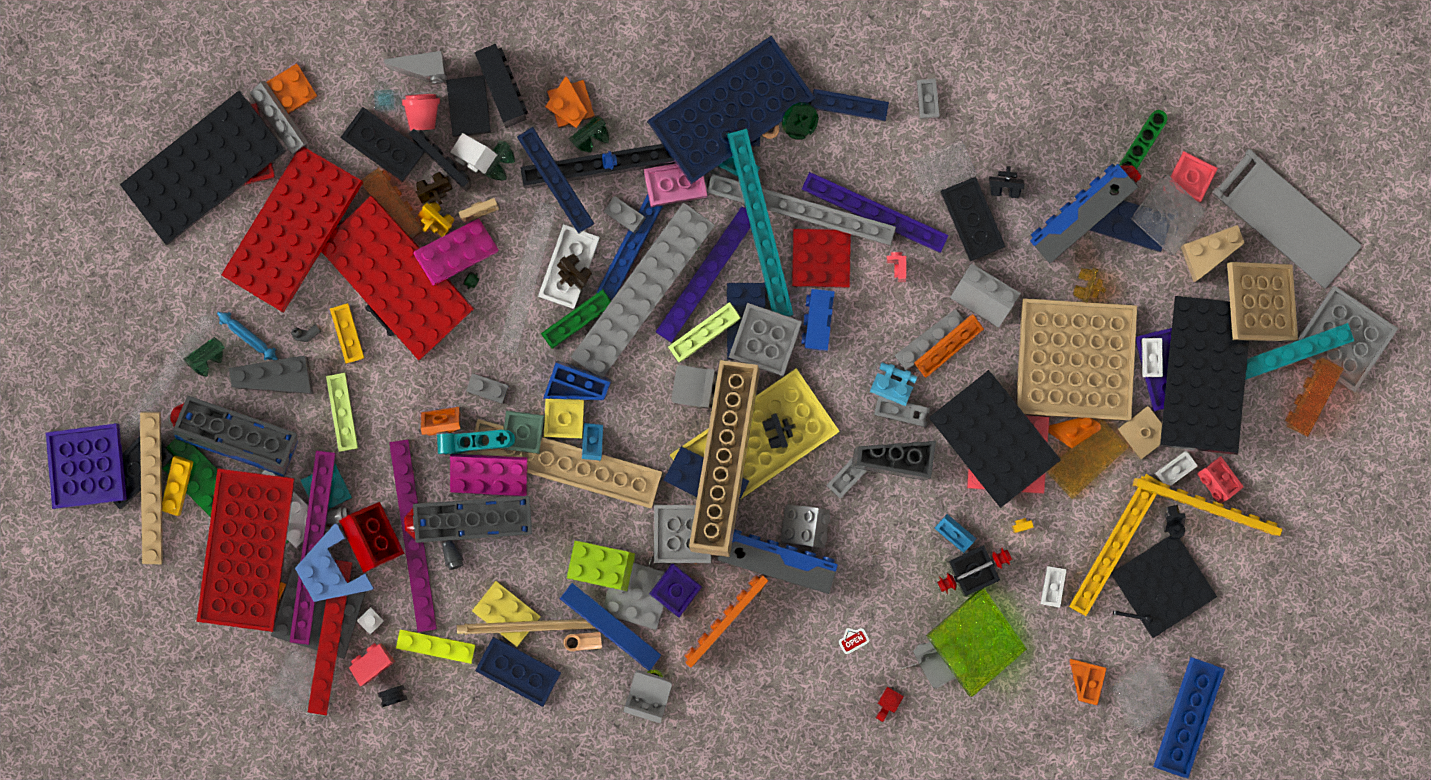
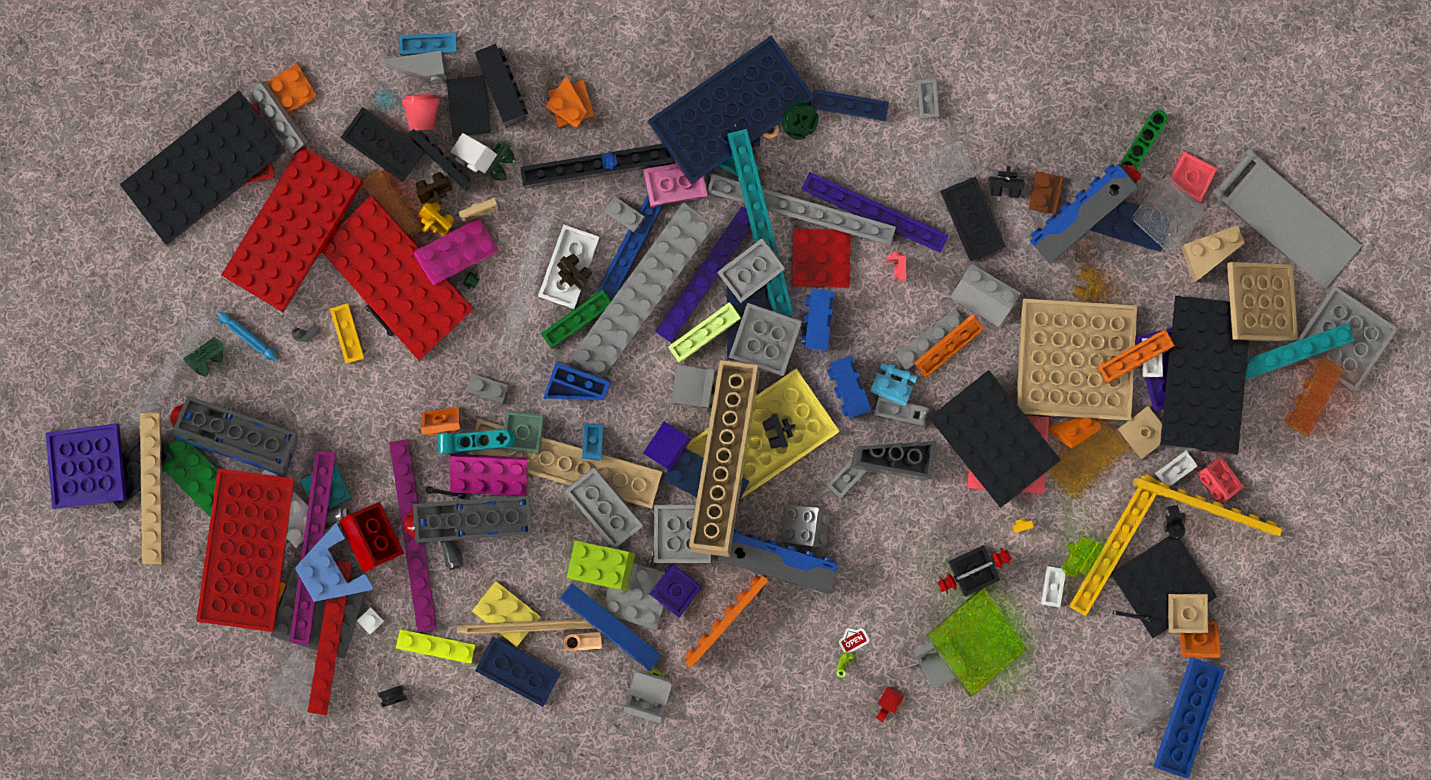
(176, 485): yellow plate -> none
(280, 375): dark grey wedge -> none
(342, 412): yellowish green plate -> none
(371, 664): coral slope -> none
(427, 43): none -> dark azure plate
(429, 490): none -> black hinge
(555, 180): dark blue tile -> none
(564, 418): light yellow plate -> none
(595, 128): clear green tile -> none
(604, 507): none -> light grey plate
(667, 446): none -> dark purple tile
(751, 270): none -> light grey plate
(841, 665): none -> lime arm
(848, 387): none -> blue wedge
(955, 533): dark azure plate -> none
(1045, 192): none -> dark orange plate
(1081, 556): none -> clear neon green pin
(1088, 681): orange wing -> none
(1136, 356): none -> orange tile
(1188, 613): none -> tan plate
(1201, 644): none -> orange plate

